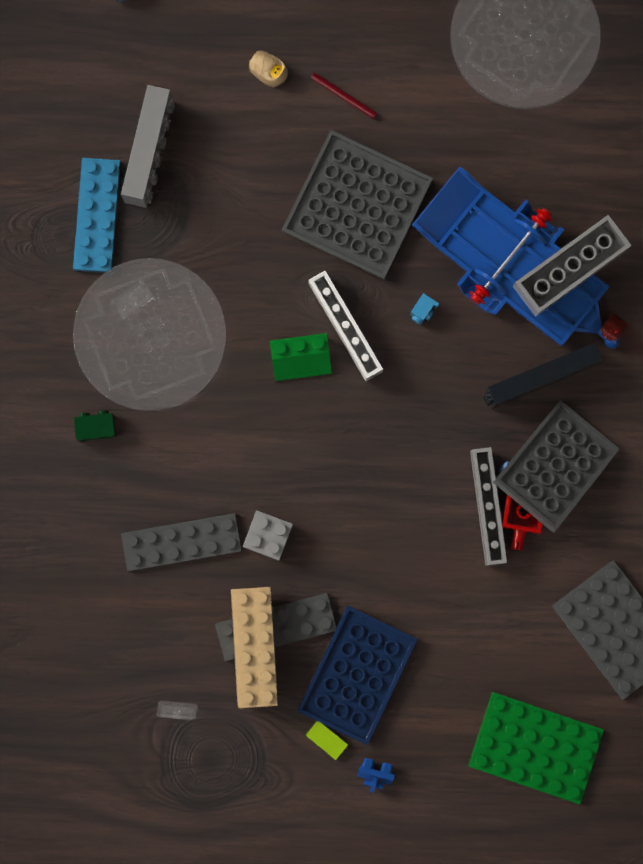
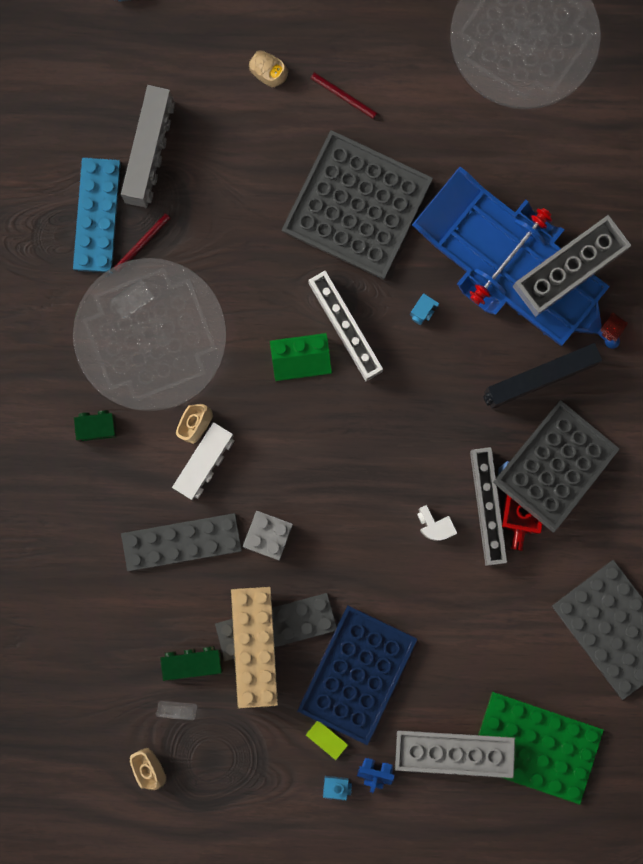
(145, 239): none -> dark red bar
(147, 769): none -> tan piece
(191, 663): none -> dark green brick
(194, 422): none -> tan piece
(203, 461): none -> white brick
(336, 788): none -> dark azure brick
(435, 530): none -> white brick
(455, 754): none -> light grey plate

